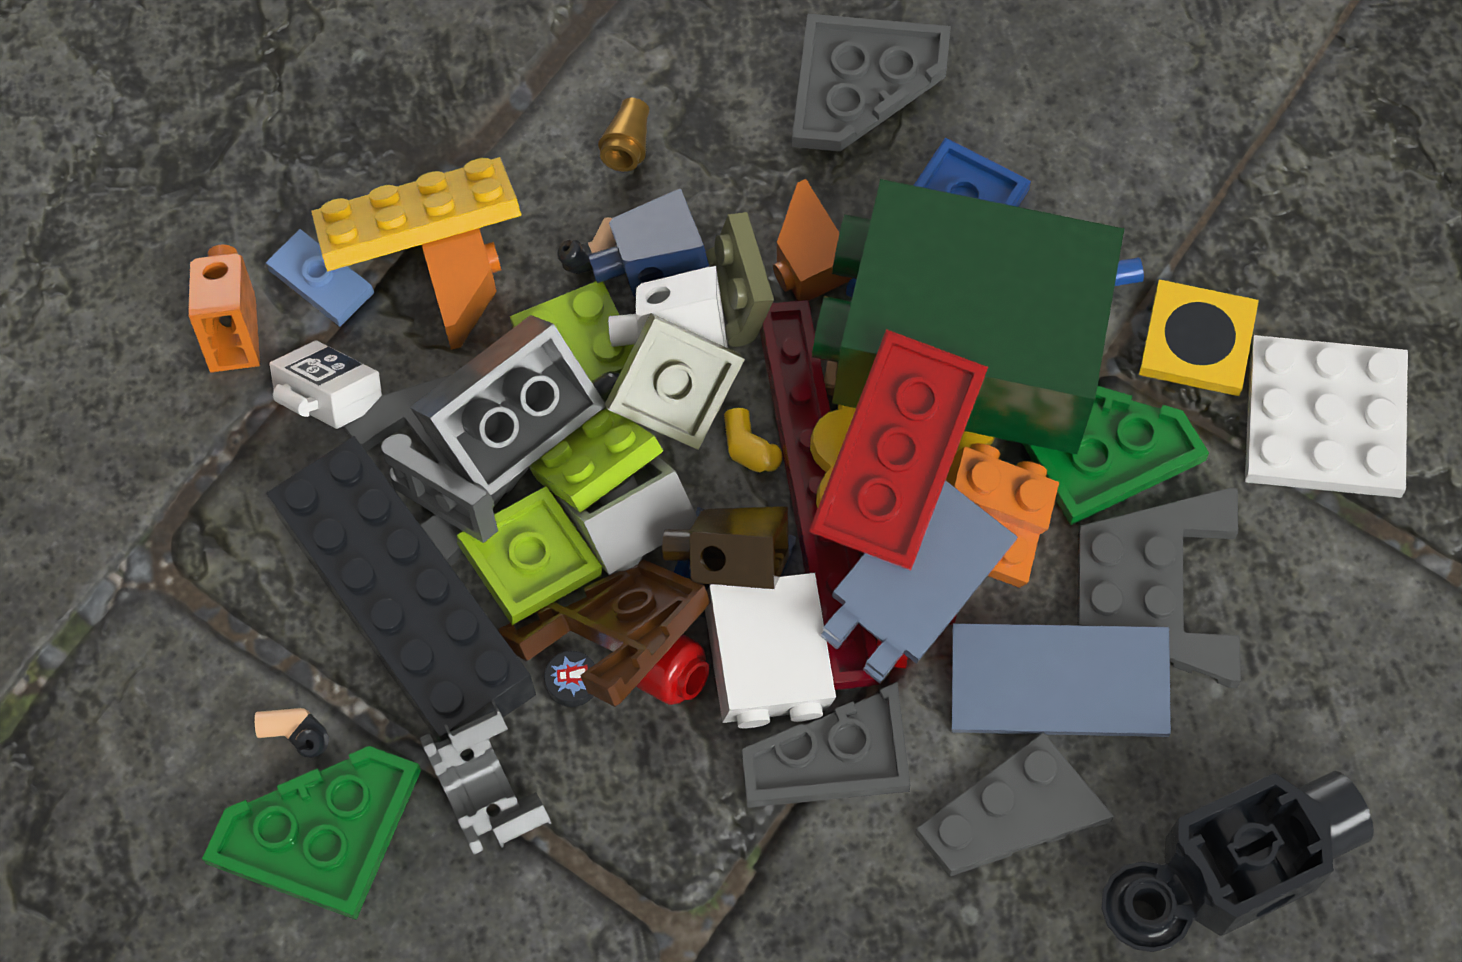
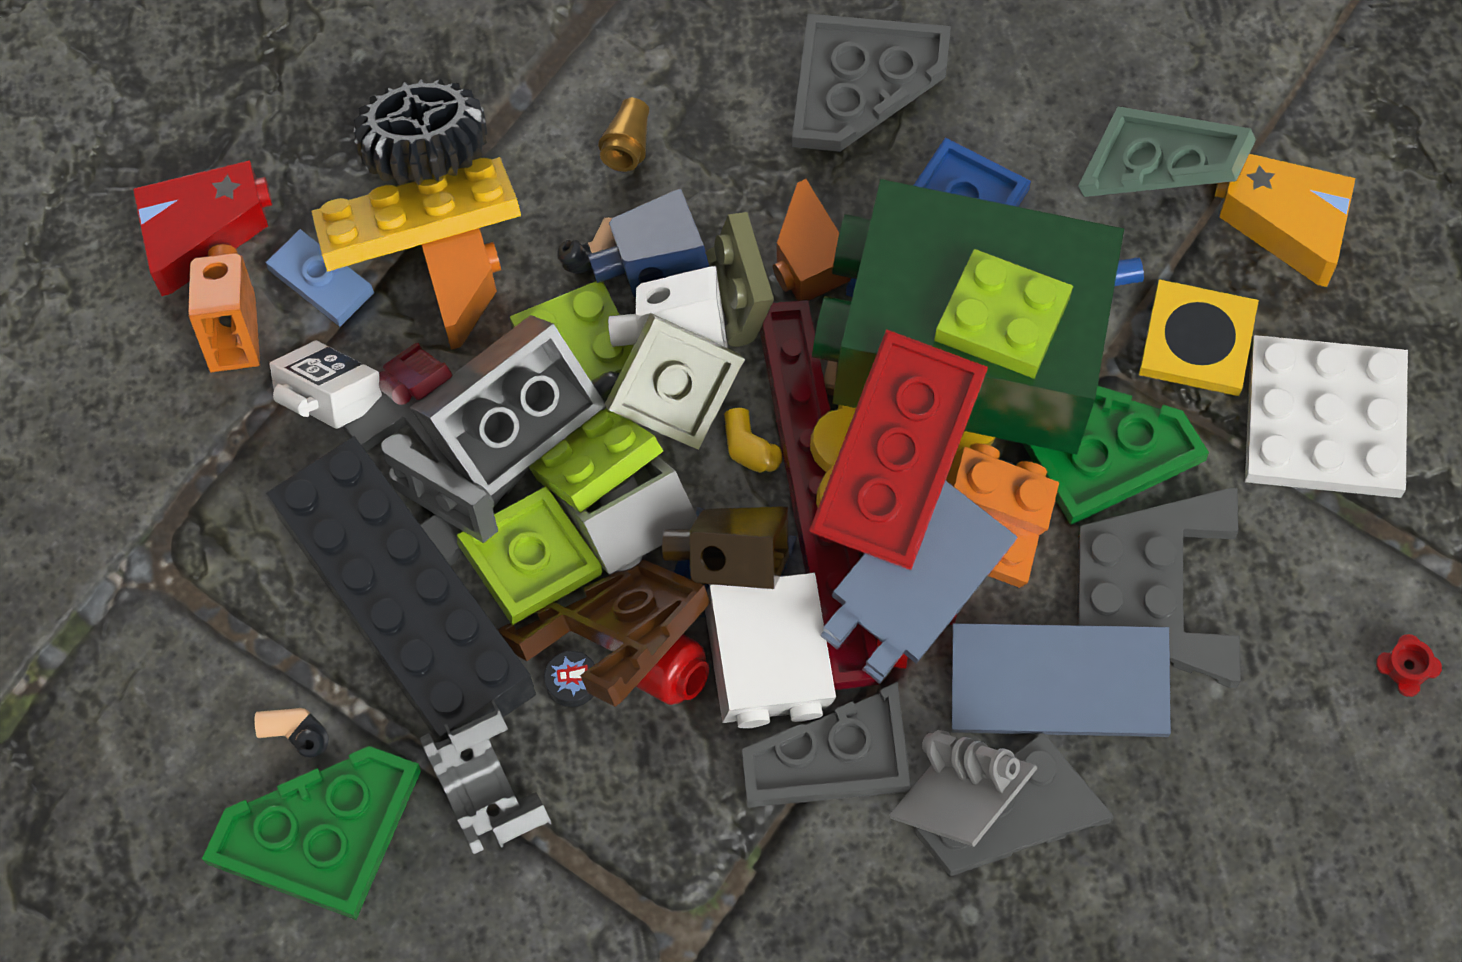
(195, 213): none -> red slope
(412, 375): none -> dark red piece
(420, 131): none -> black gear
(962, 788): none -> light grey hinge
(1003, 313): none -> lime plate
(1163, 152): none -> sand green wing
(1239, 859): black brick -> none
(1290, 212): none -> light orange slope
(1419, 654): none -> red plate

